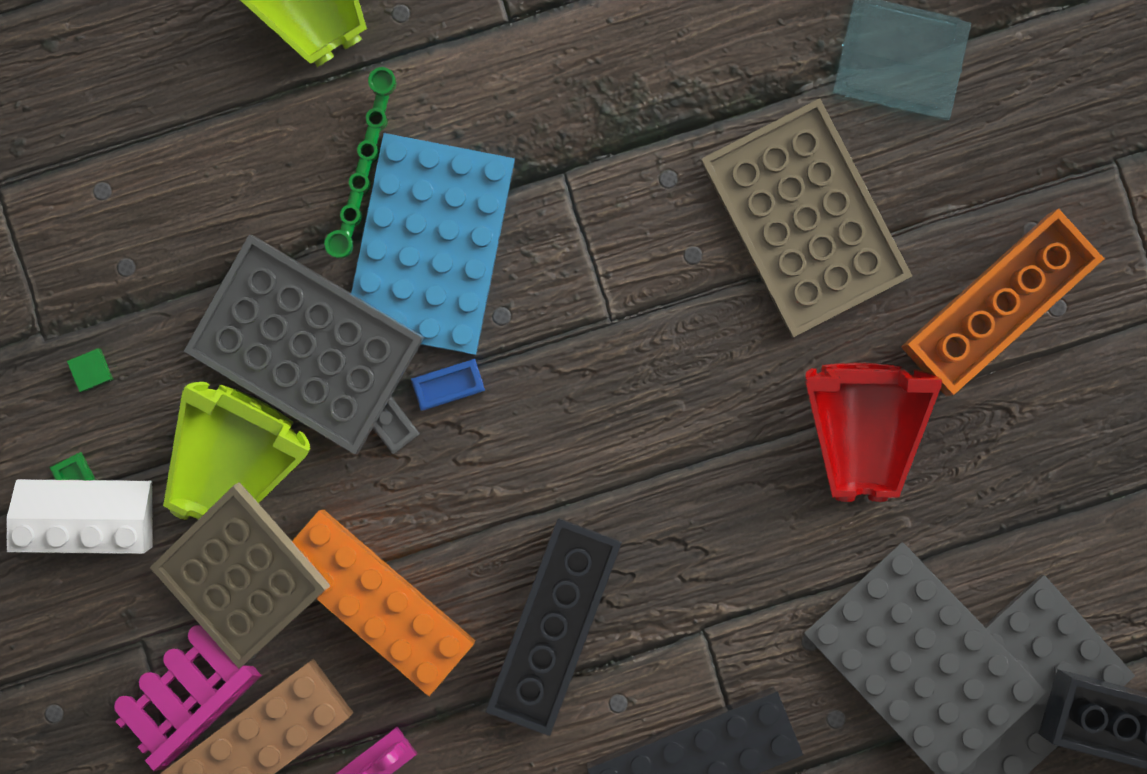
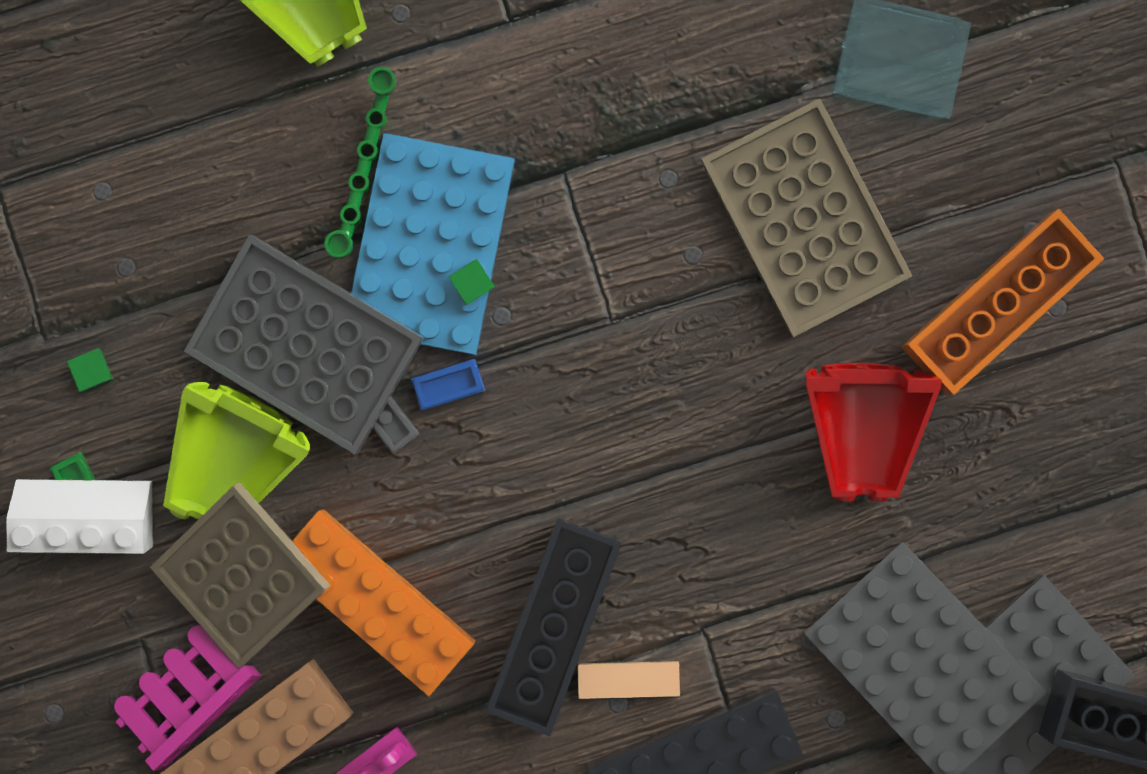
(471, 281): none -> green tile
(628, 680): none -> light nougat tile

